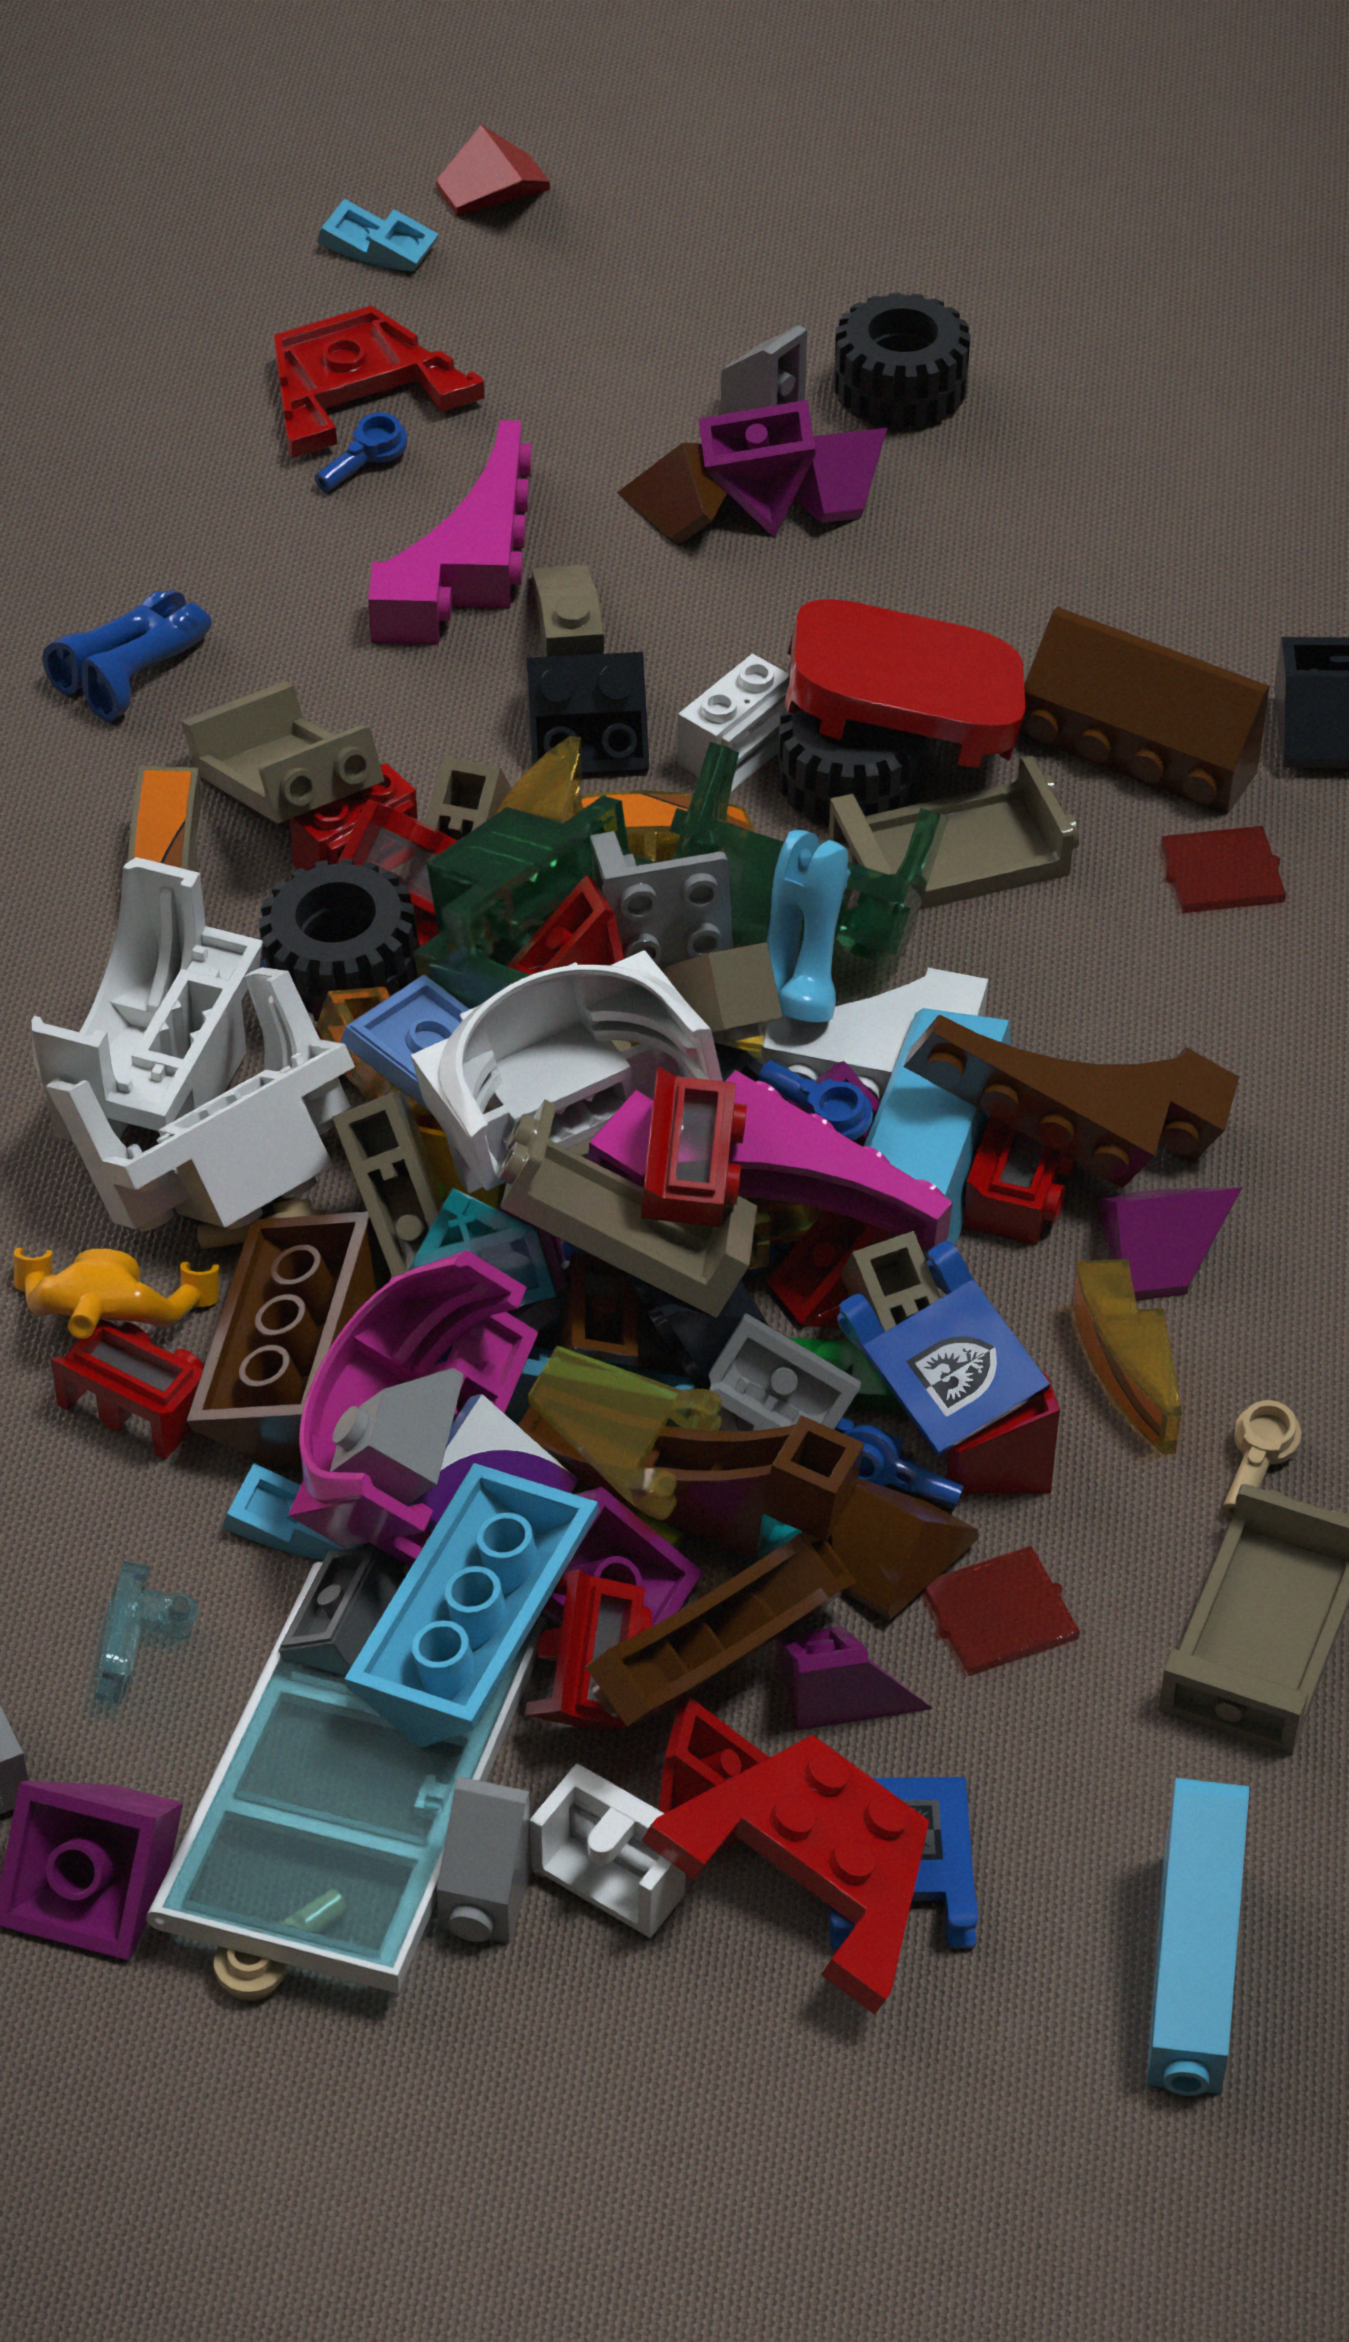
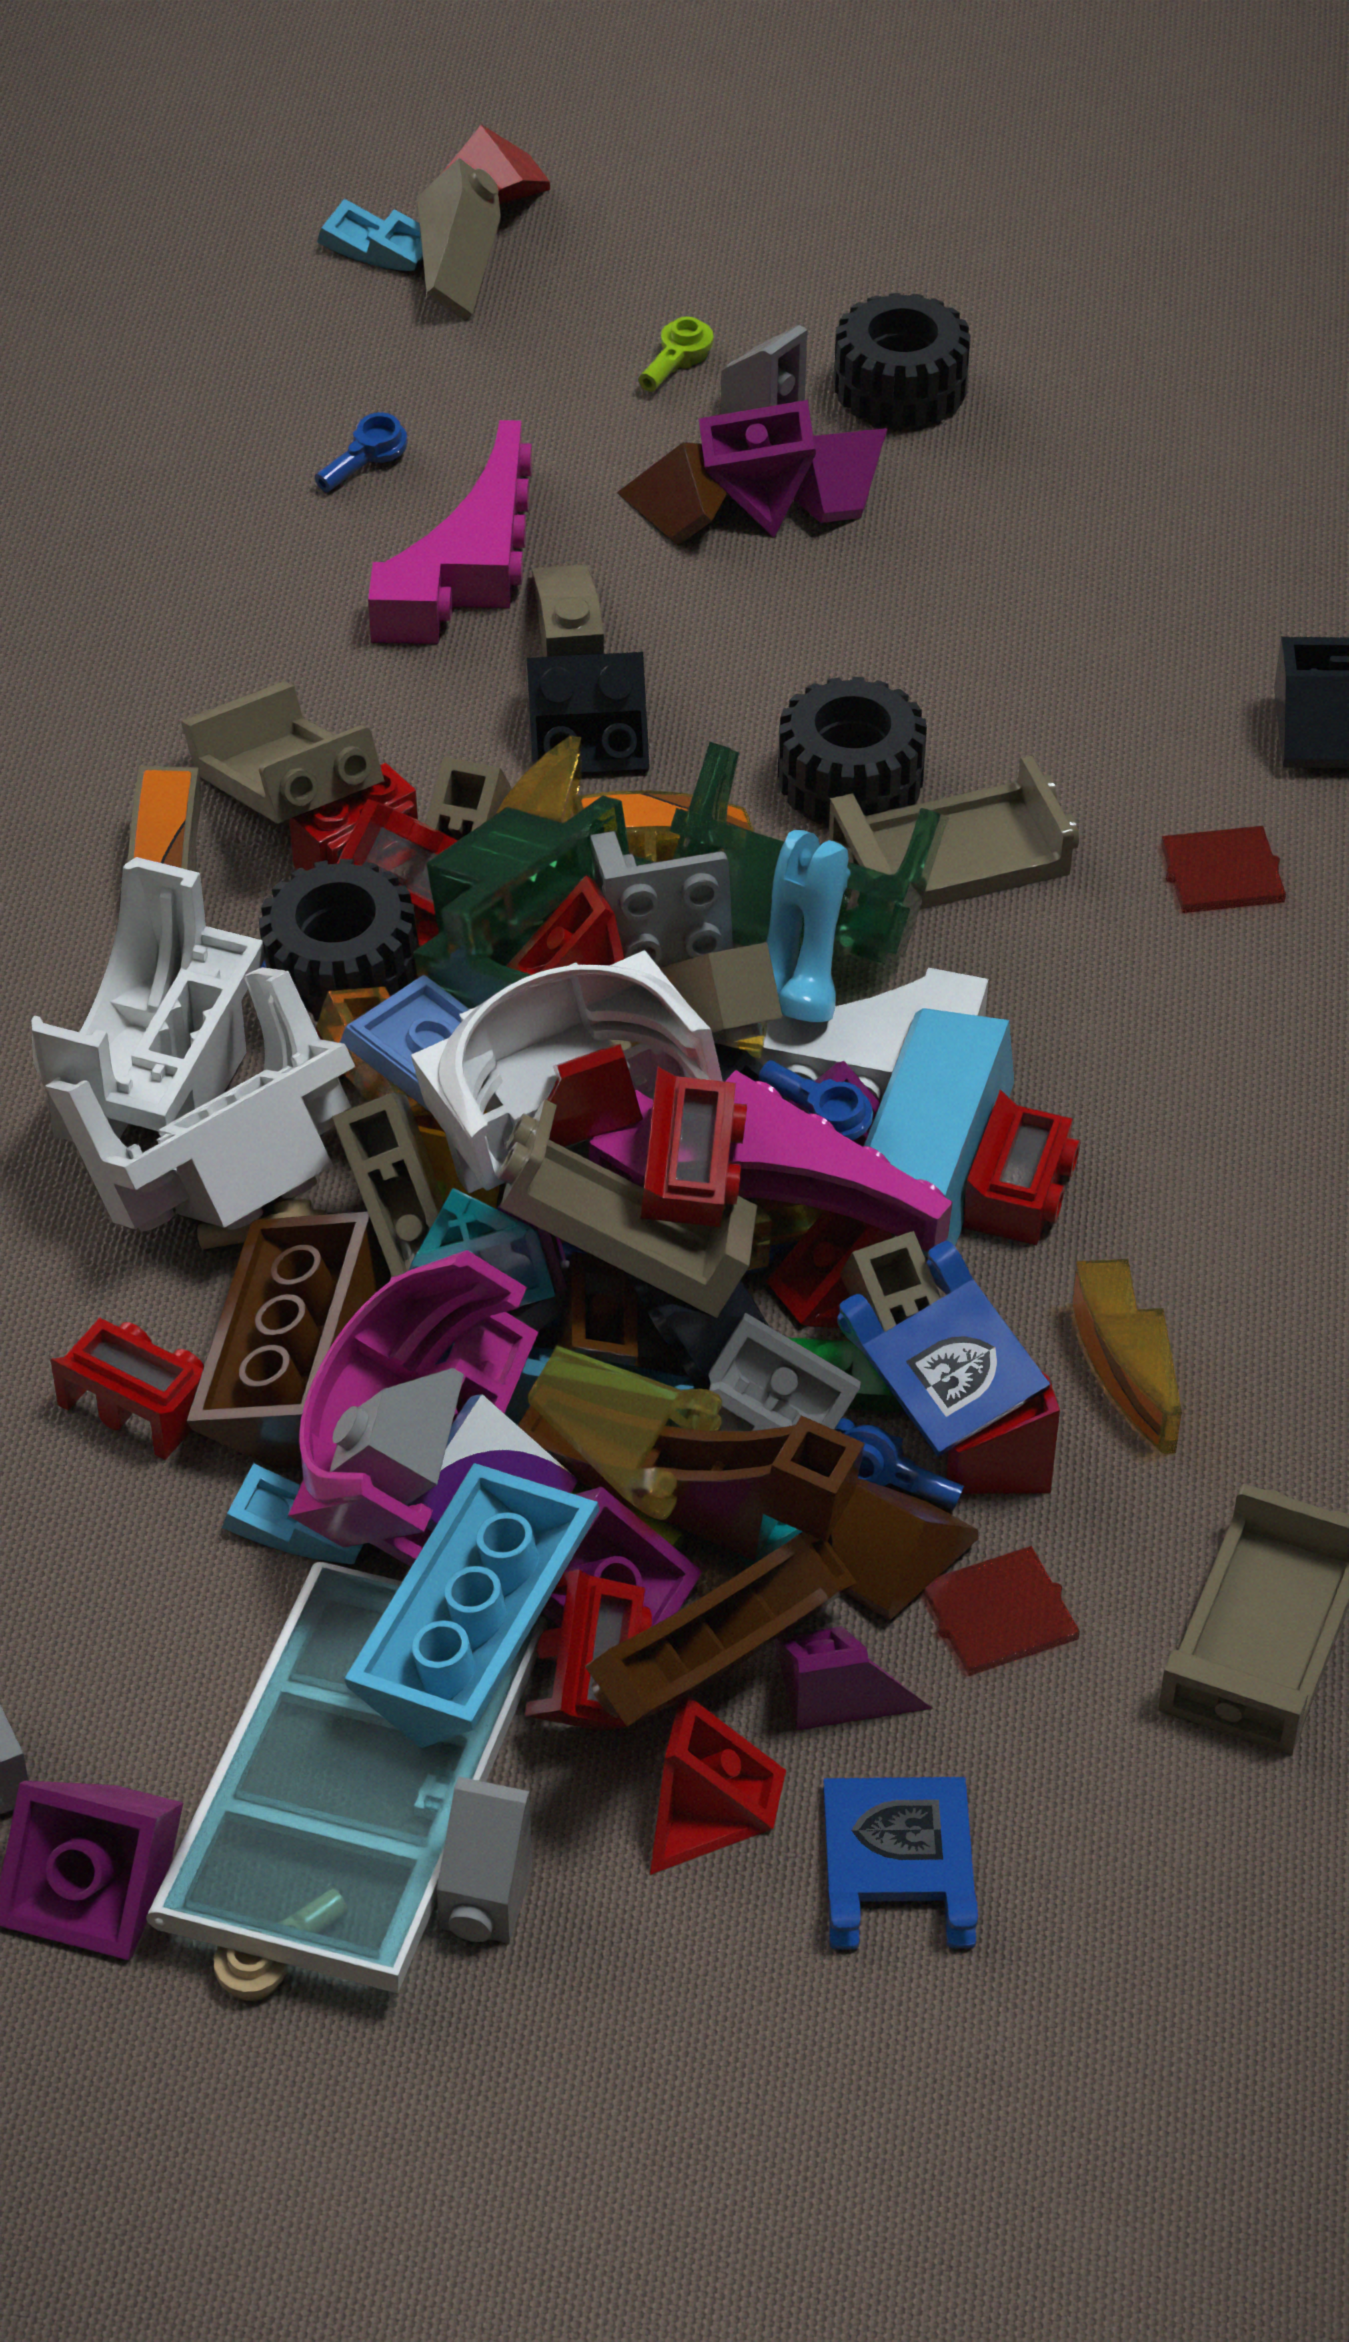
(108, 1287): light orange piece -> none
(115, 652): blue piece -> none
(130, 1610): clear light blue piece -> none
(342, 1608): dark grey slope -> none
(353, 358): red wing -> none
(457, 234): none -> dark tan slope
(592, 1096): none -> red slope
(592, 1845): white window -> none
(684, 345): none -> lime plate
(736, 713): white window -> none
(827, 1832): red wing -> none
(906, 677): red tile -> none
(1086, 1111): reddish brown arch -> none
(1145, 710): reddish brown slope -> none
(1164, 1234): magenta slope -> none
(1197, 1937): medium azure slope -> none
(1265, 1436): tan plate -> none

